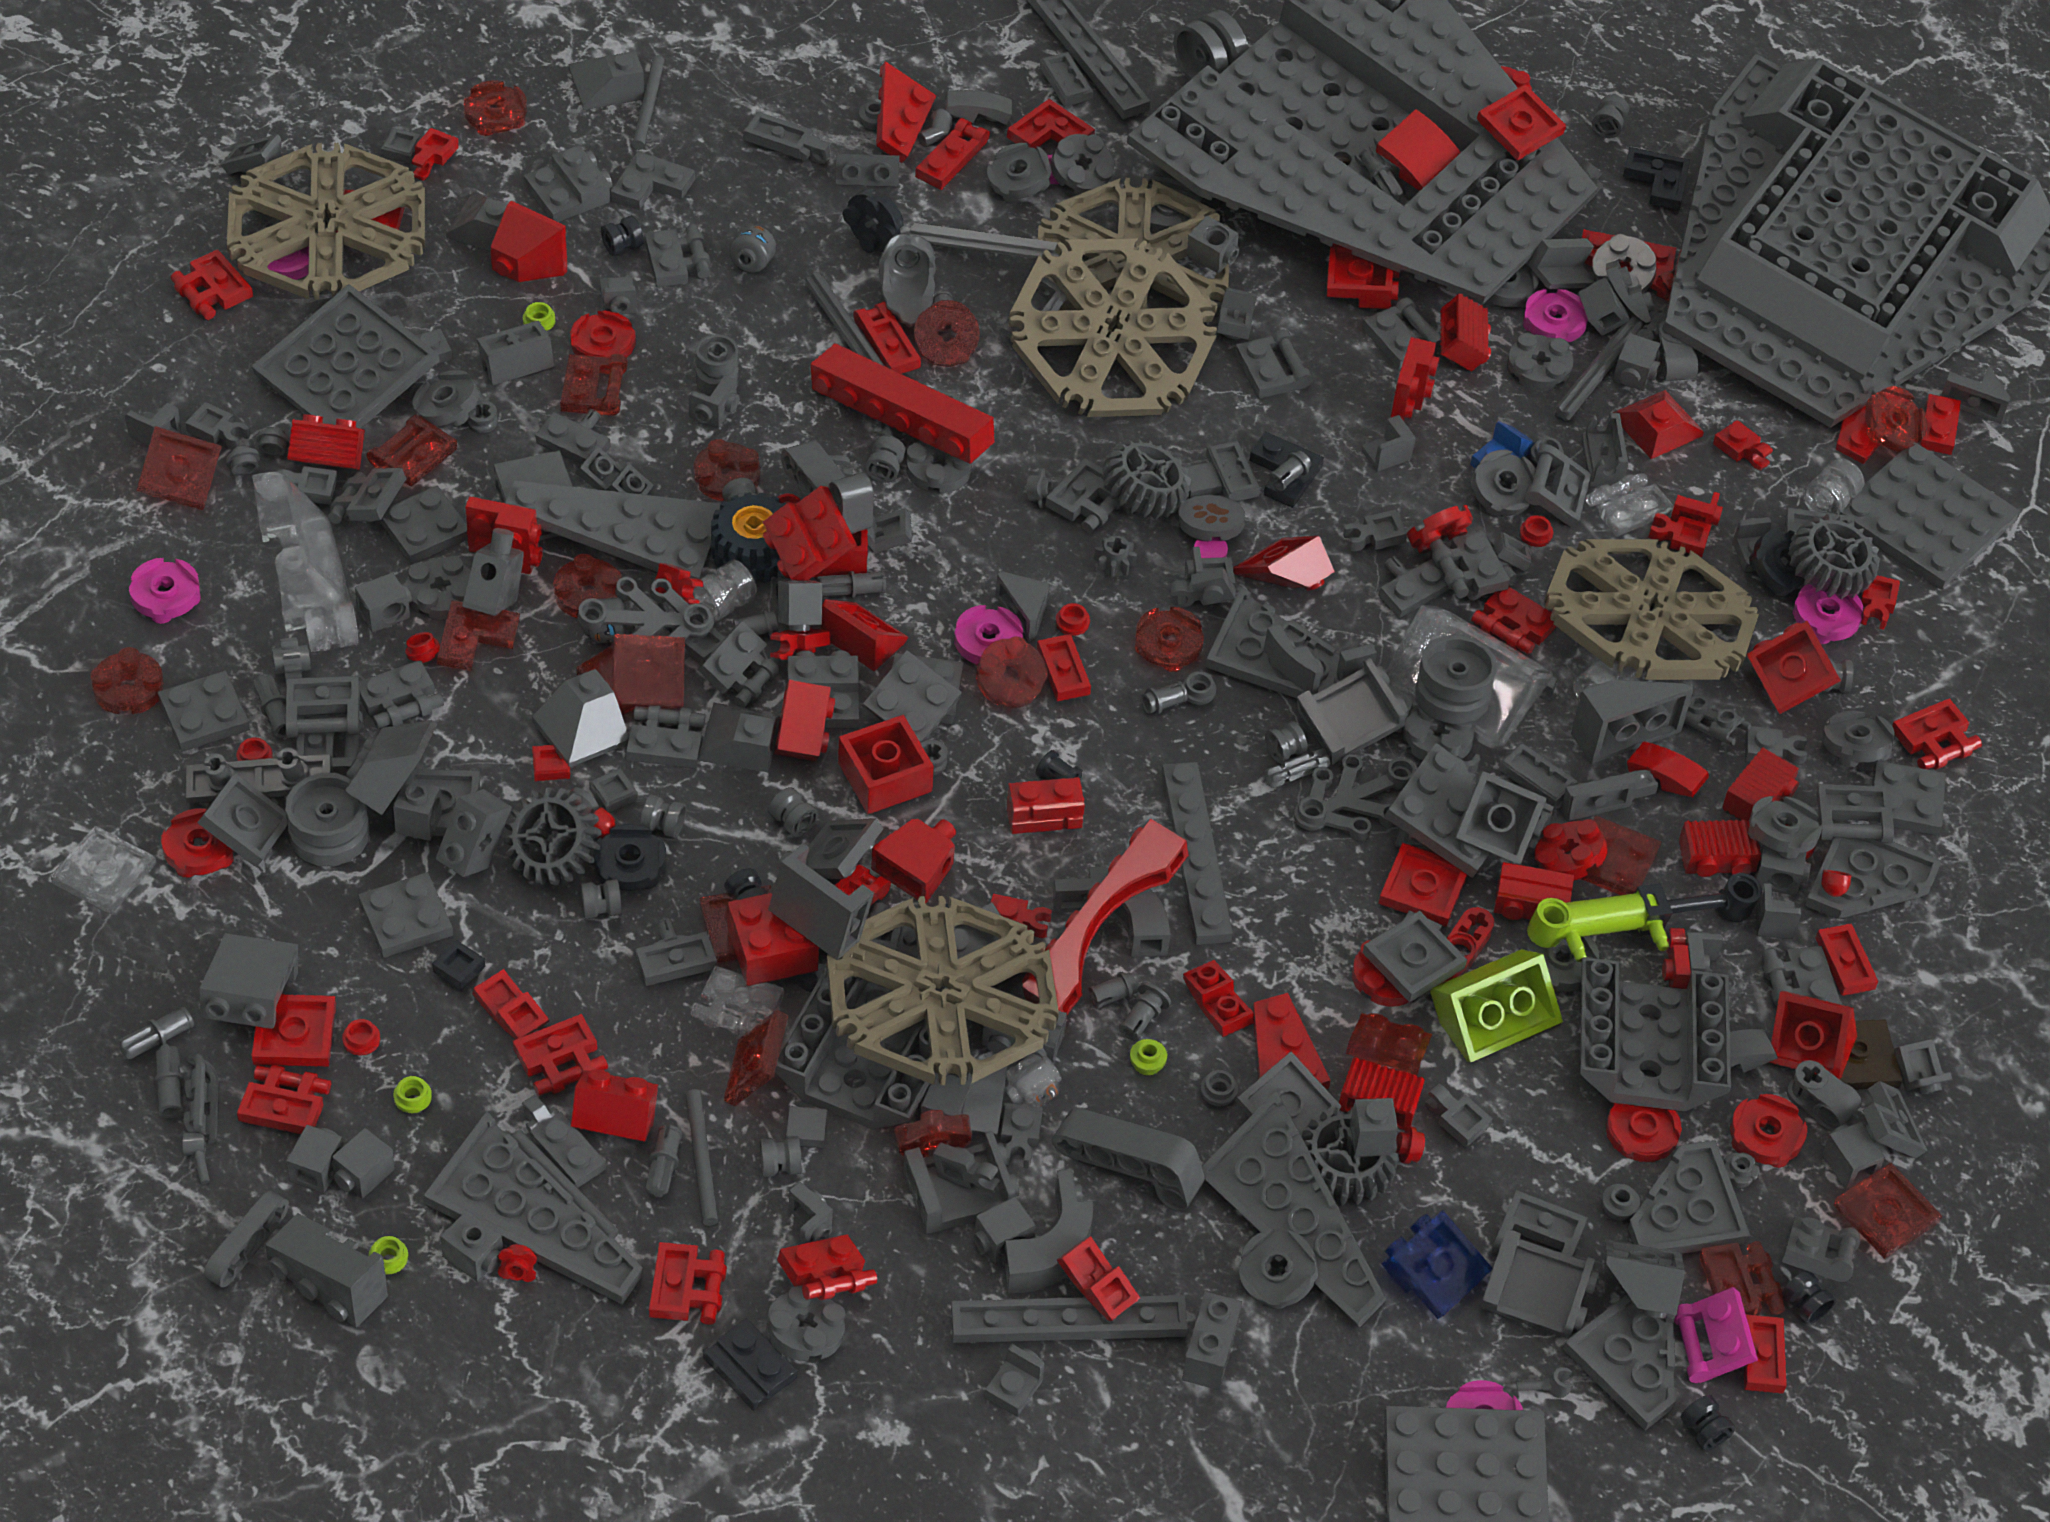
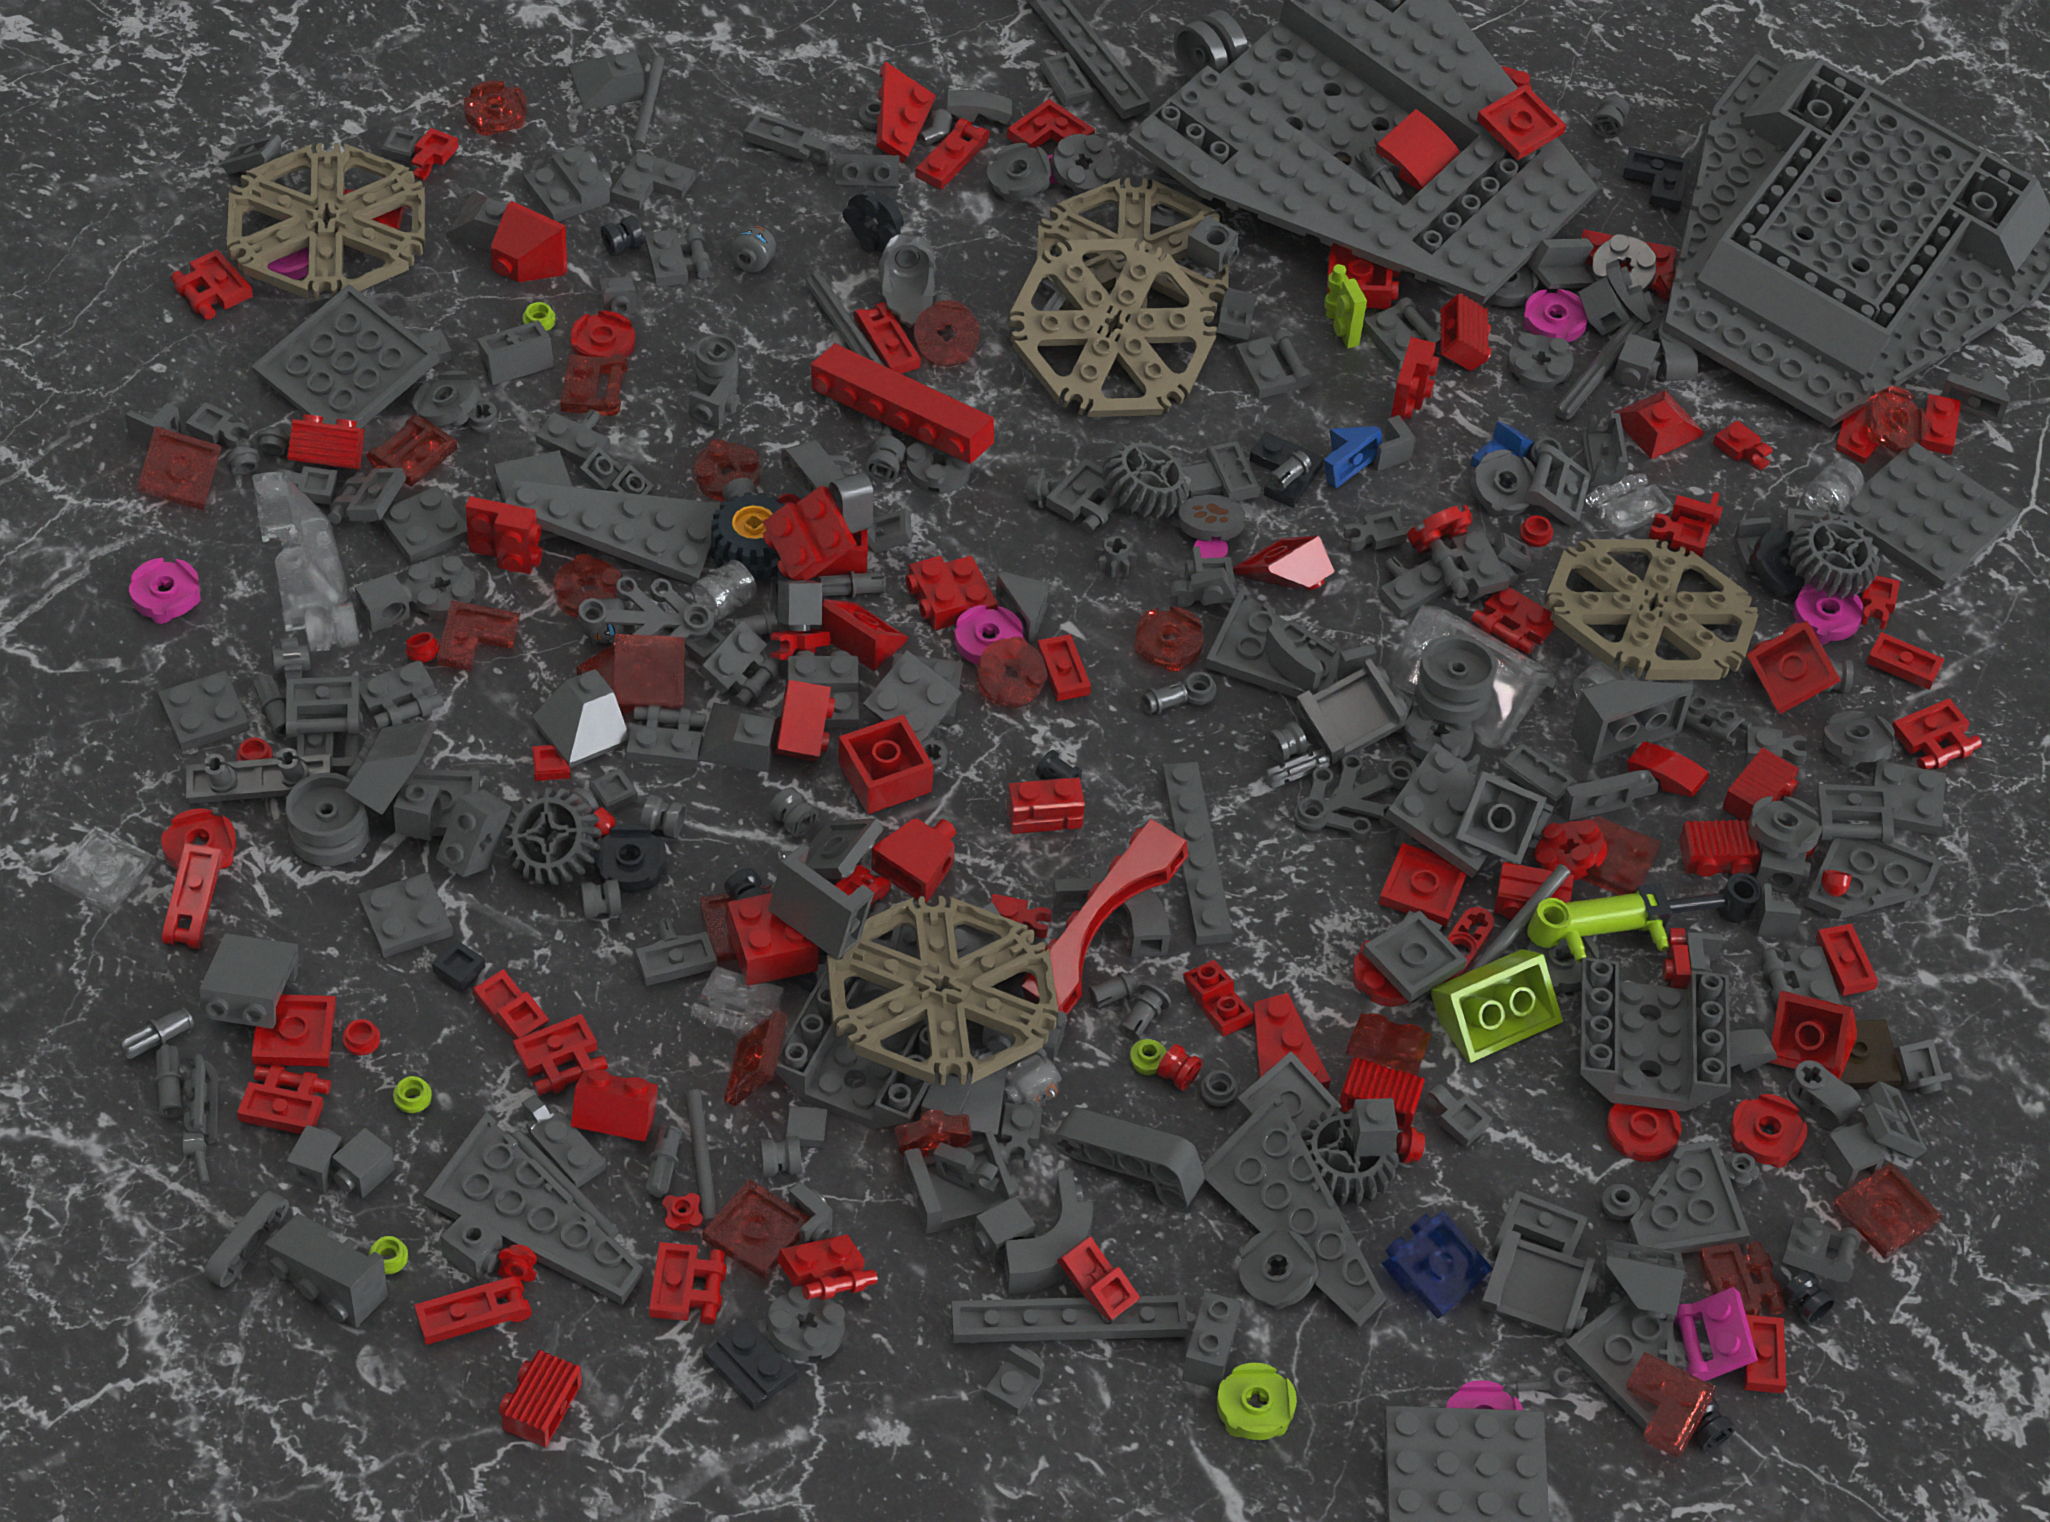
(123, 666): clear red plate -> none
(192, 895): none -> red plate
(244, 820): dark grey plate -> none
(472, 1310): none -> red plate
(494, 575): dark grey torso -> none
(540, 1398): none -> red brick
(680, 581): red plate -> none
(682, 1221): none -> red plate
(755, 1228): none -> clear red plate
(948, 589): none -> red plate
(983, 241): light grey axle -> none
(1073, 619): red plate -> none
(1179, 1067): none -> red wheel
(1253, 1422): none -> lime plate
(1346, 306): none -> lime plate
(1351, 452): none -> blue slope
(1523, 917): none -> dark grey bar
(1680, 1401): none -> clear red plate
(1905, 660): none -> red plate

